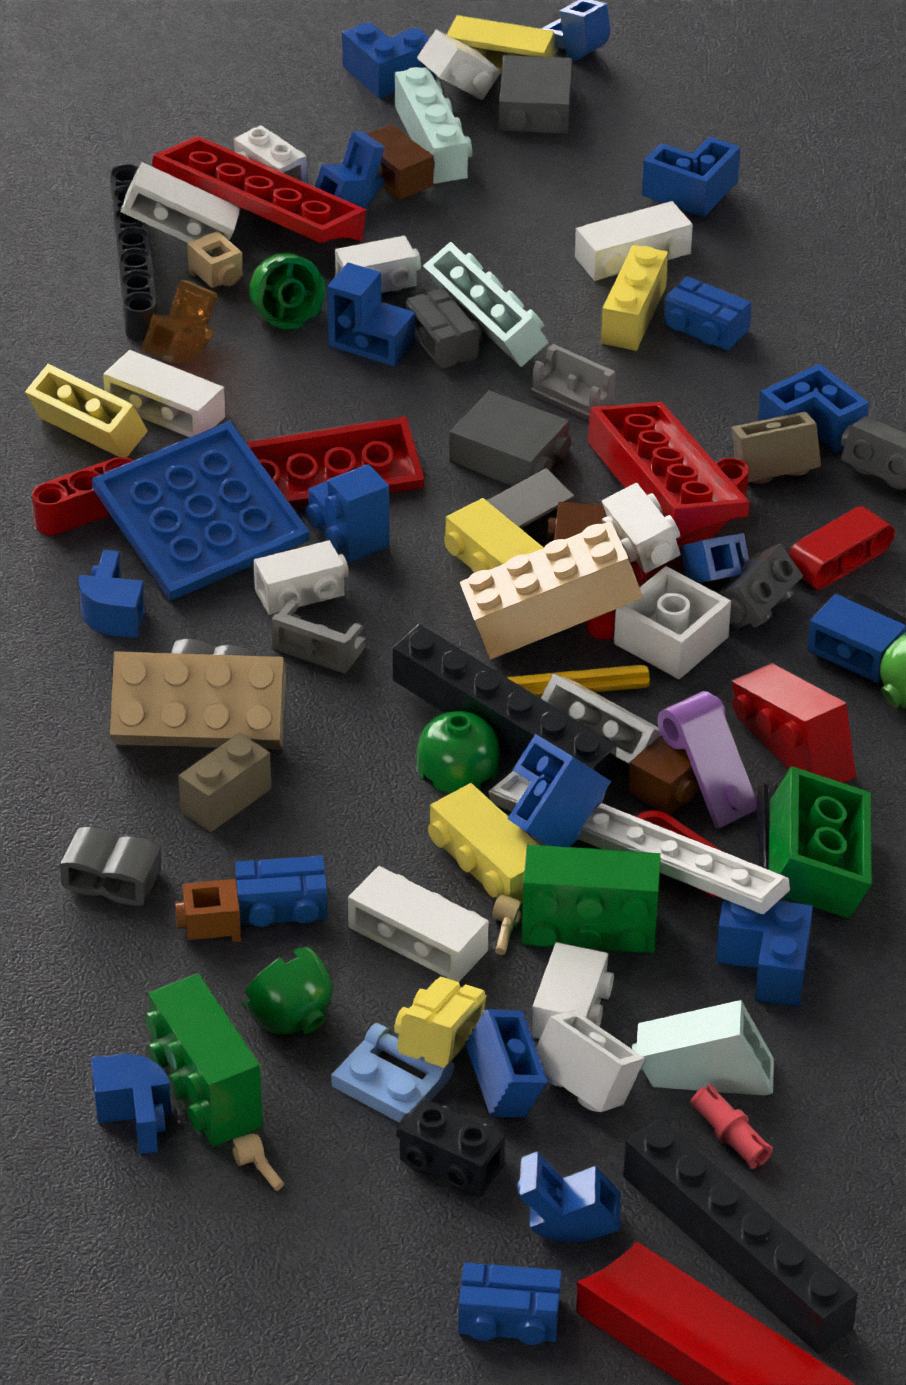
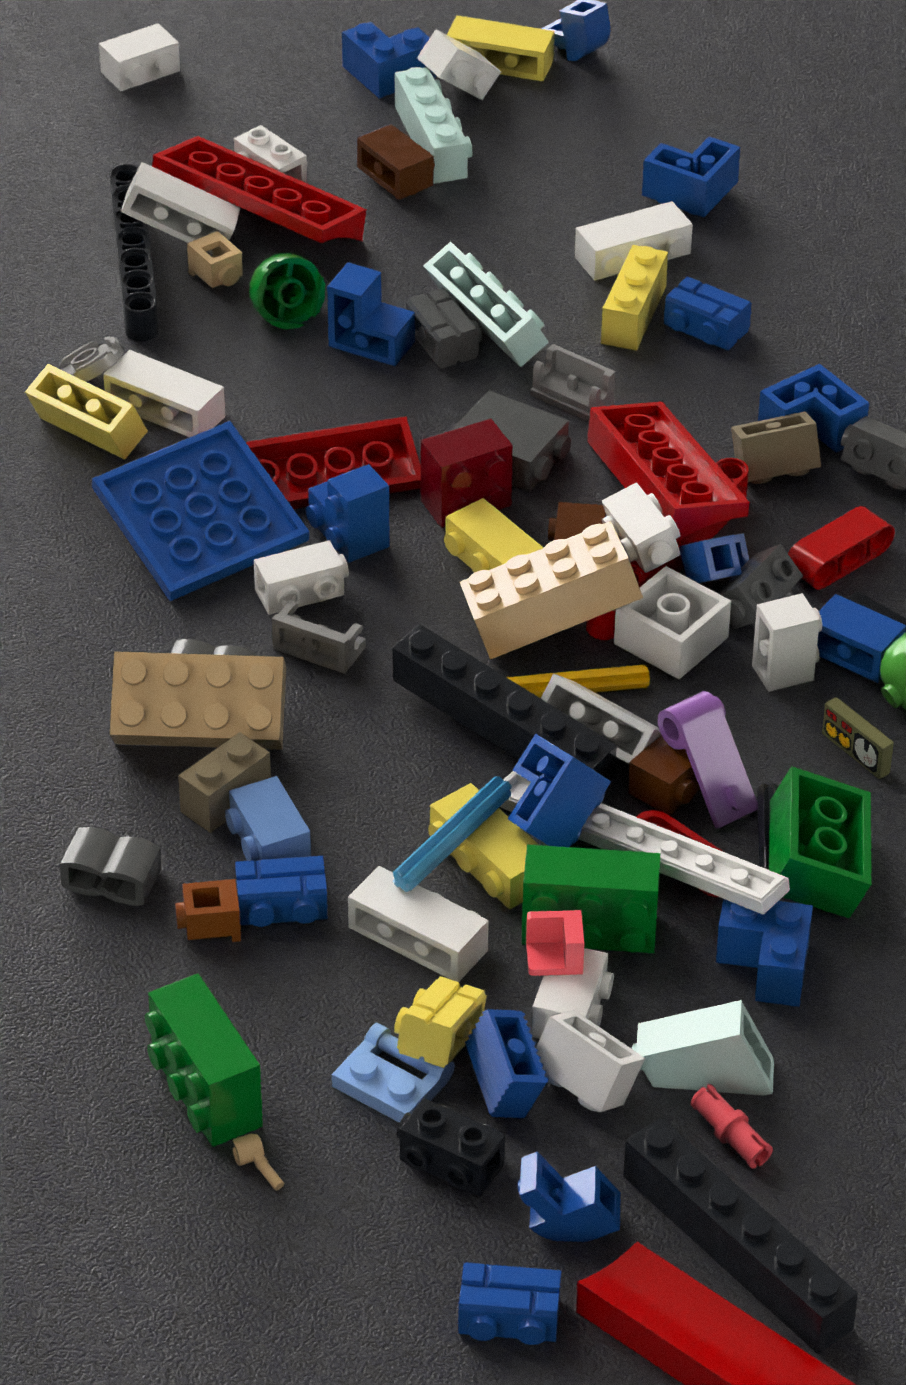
(70, 499): red beam -> none
(92, 359): none -> light grey tile
(111, 603): blue brick -> none
(132, 1089): blue brick -> none
(139, 57): none -> white brick
(185, 330): clear orange brick -> none
(267, 822): none -> medium blue brick
(291, 995): green cylinder -> none
(357, 176): blue brick -> none
(390, 256): white brick -> none
(451, 834): none -> dark azure axle
(458, 751): green cylinder -> none
(465, 468): none -> dark red brick
(507, 911): tan hand -> none
(532, 498): light grey hinge -> none
(535, 94): dark grey brick -> none
(555, 943): none -> coral panel
(786, 642): none -> white brick
(796, 721): red wedge -> none
(857, 737): none -> olive tile

